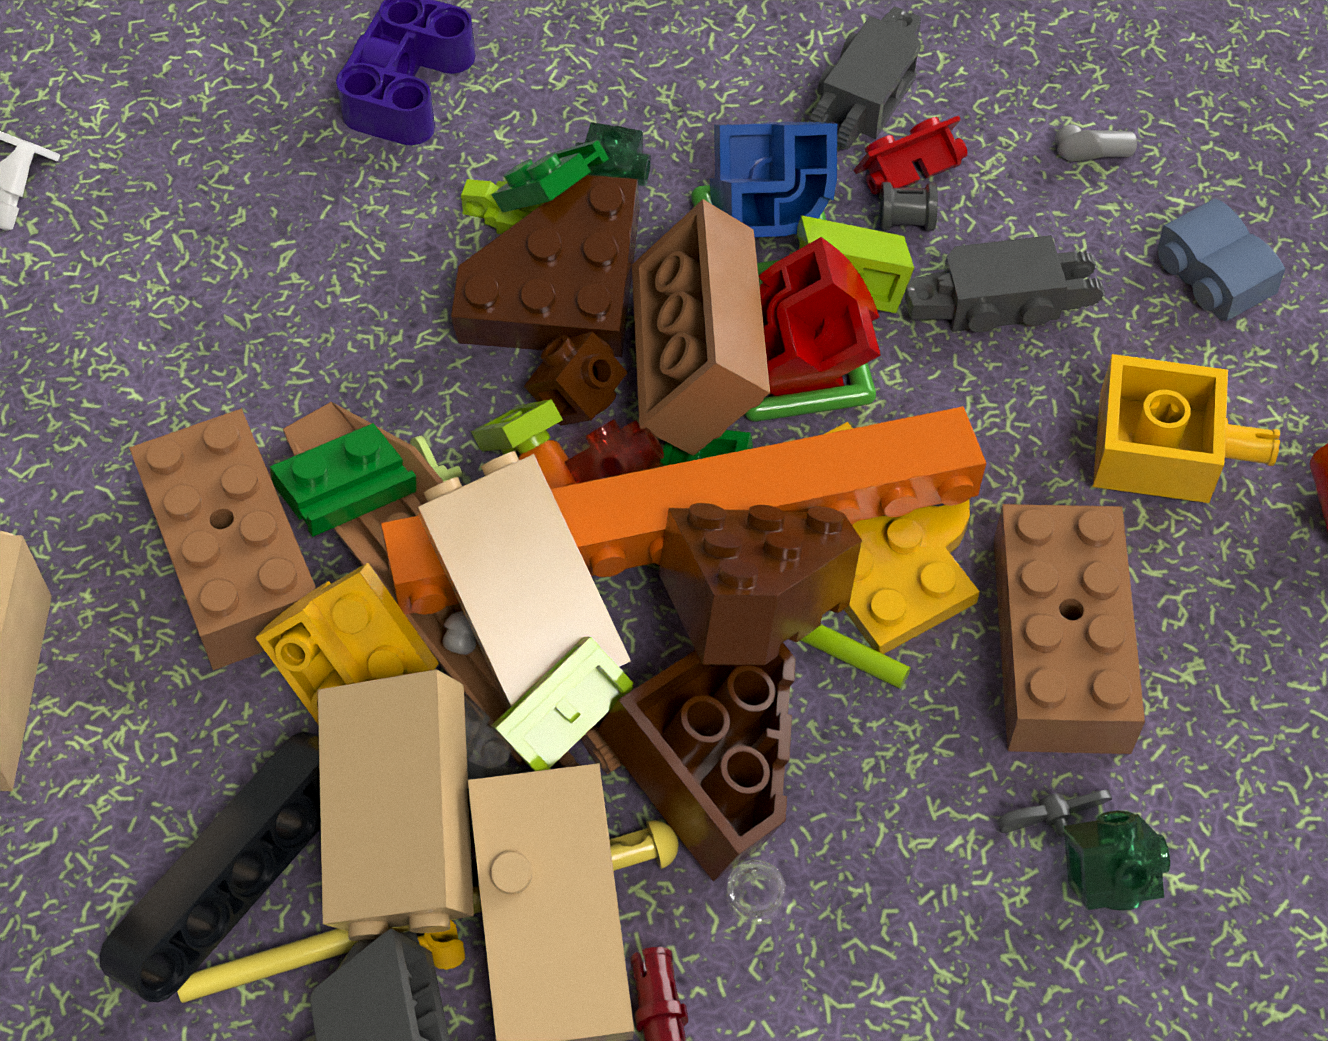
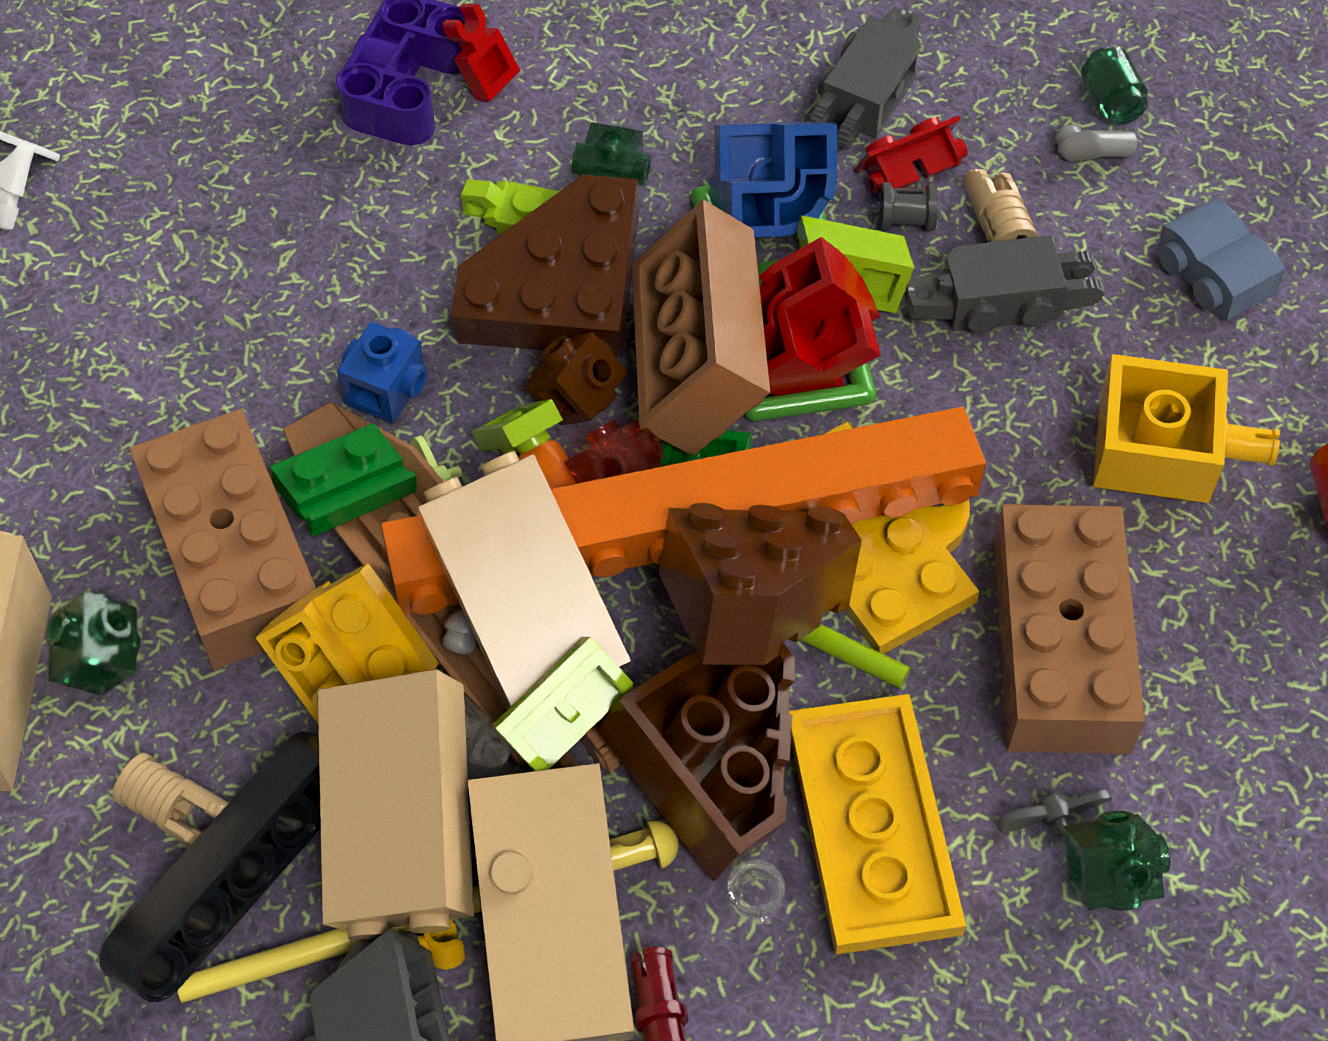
(92, 643): none -> clear green brick
(164, 797): none -> tan hinge
(382, 371): none -> blue brick
(484, 54): none -> red plate
(548, 177): green plate -> none
(874, 825): none -> yellow plate
(998, 206): none -> tan hinge
(1115, 85): none -> clear green brick

